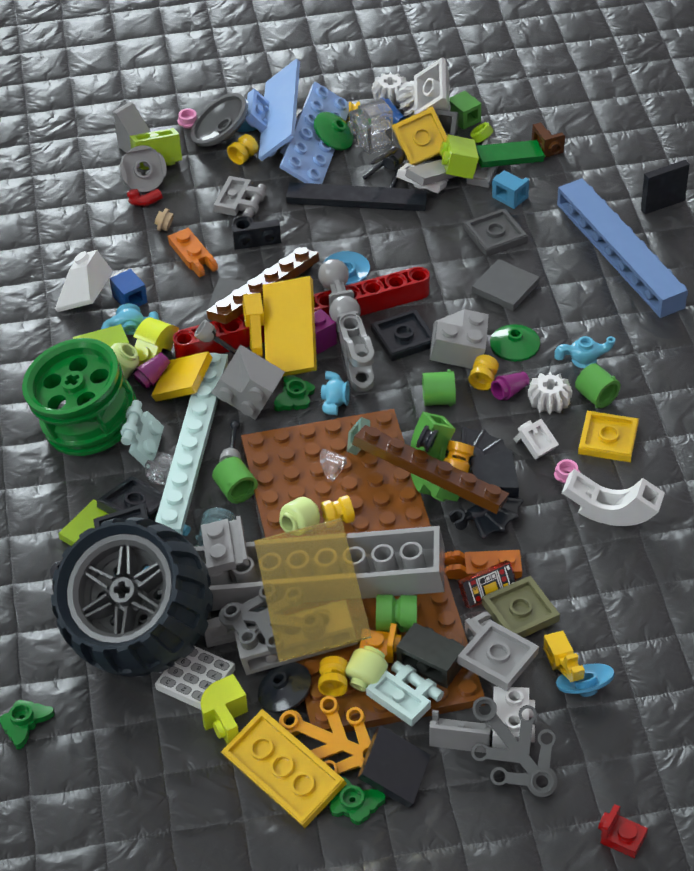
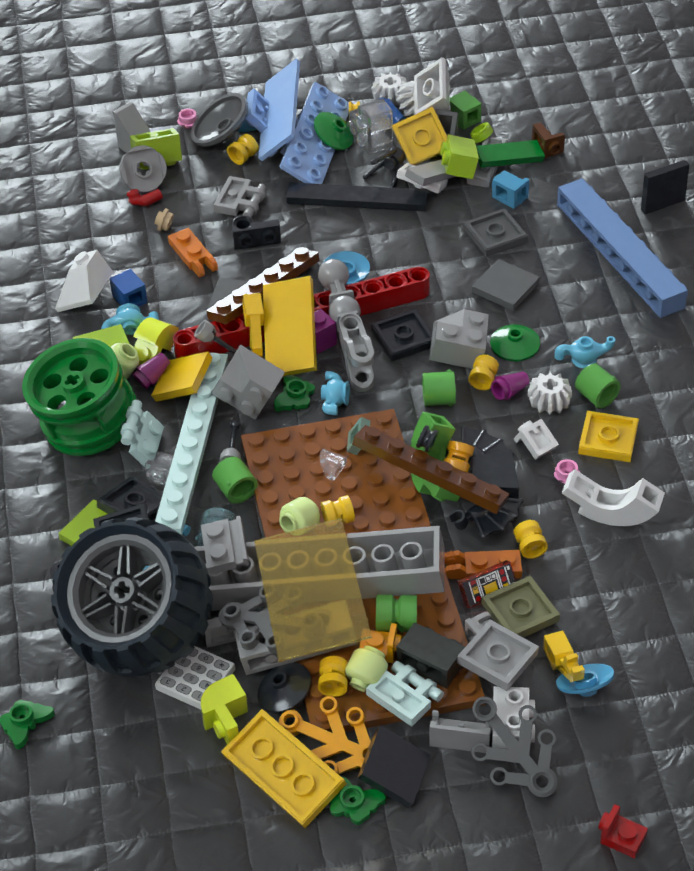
(530, 538): none -> yellow wheel

